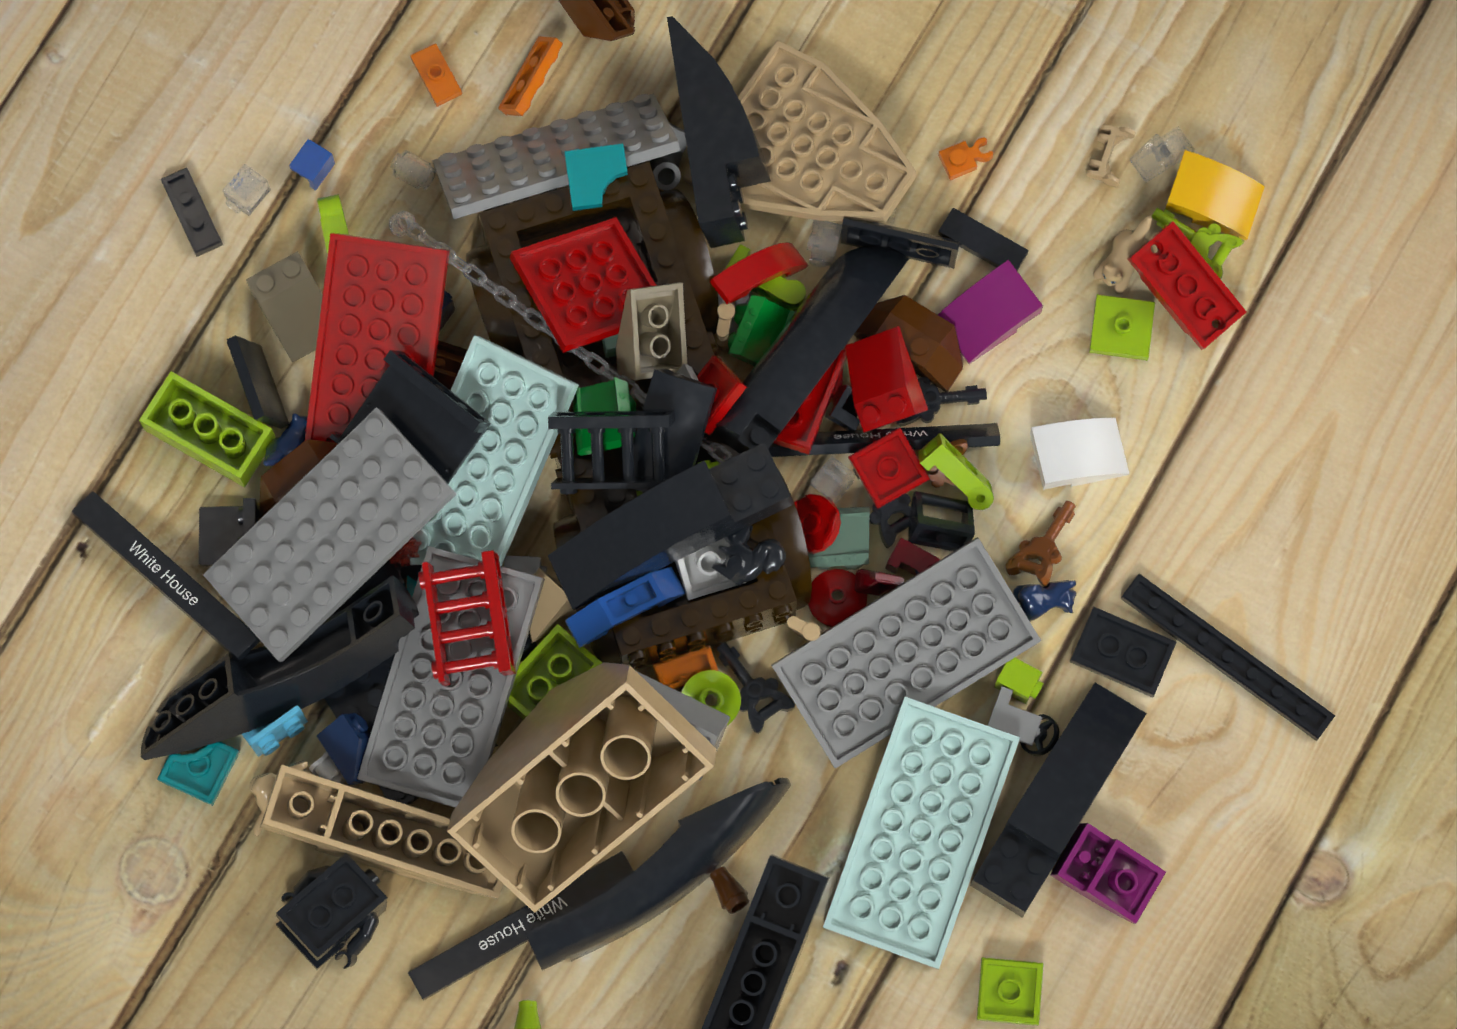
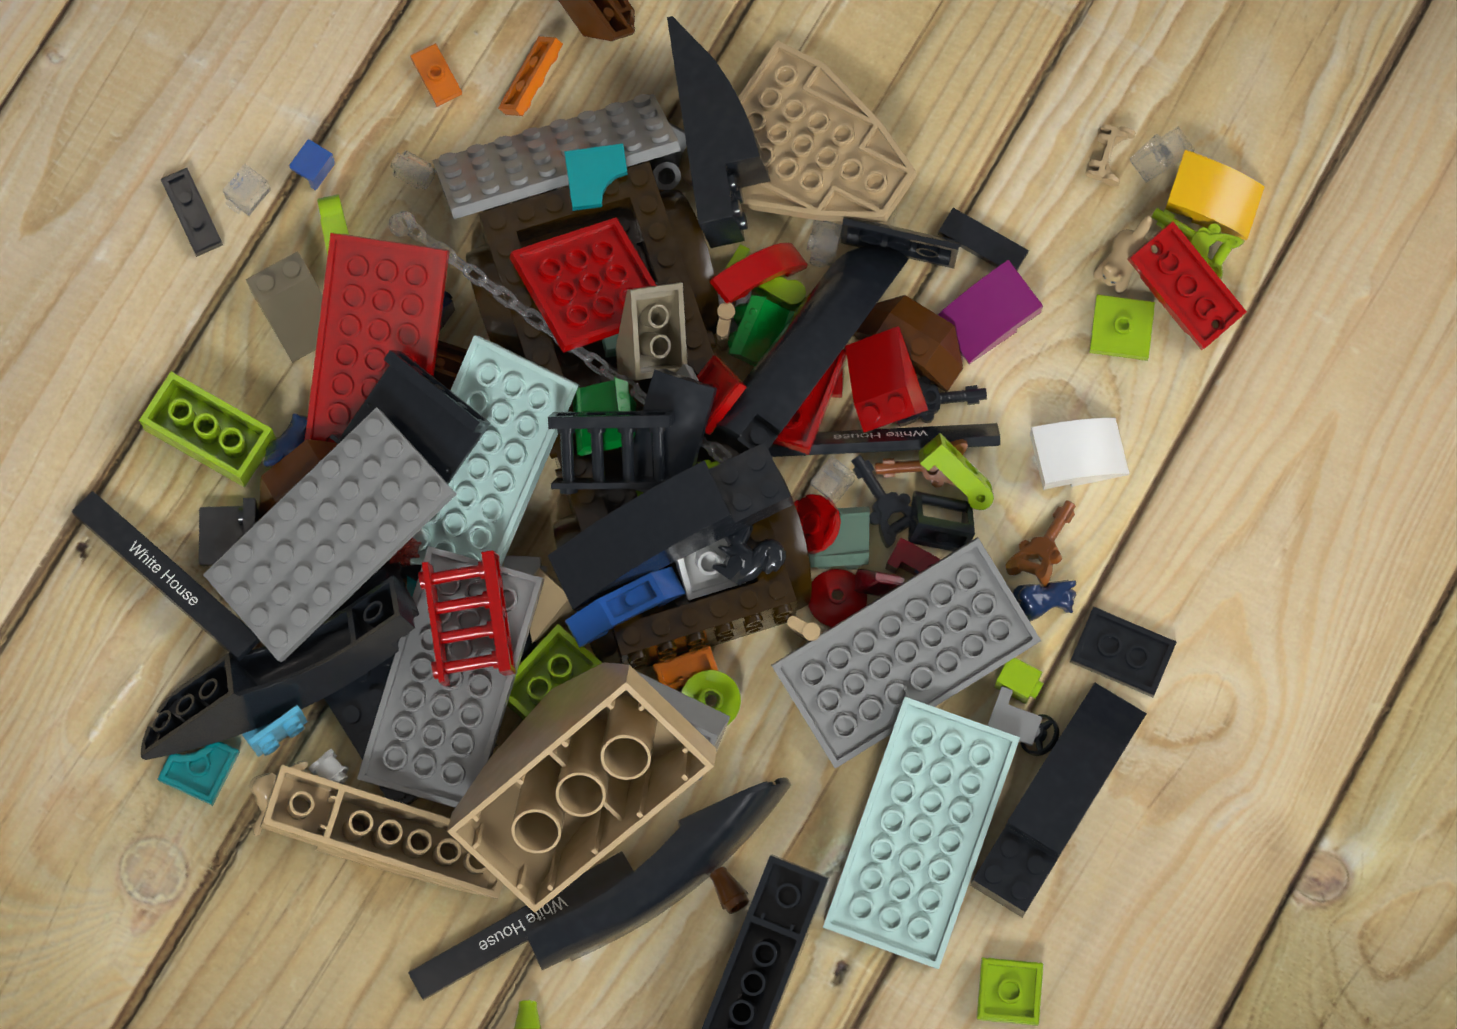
(257, 382): black tile -> none
(333, 910): black torso -> none
(346, 744): dark blue slope -> none
(755, 690): black piece -> none
(842, 409): black panel -> none
(888, 468): red tile -> none
(961, 159): orange plate -> none
(1108, 873): magenta slope -> none
(1227, 657): black tile -> none

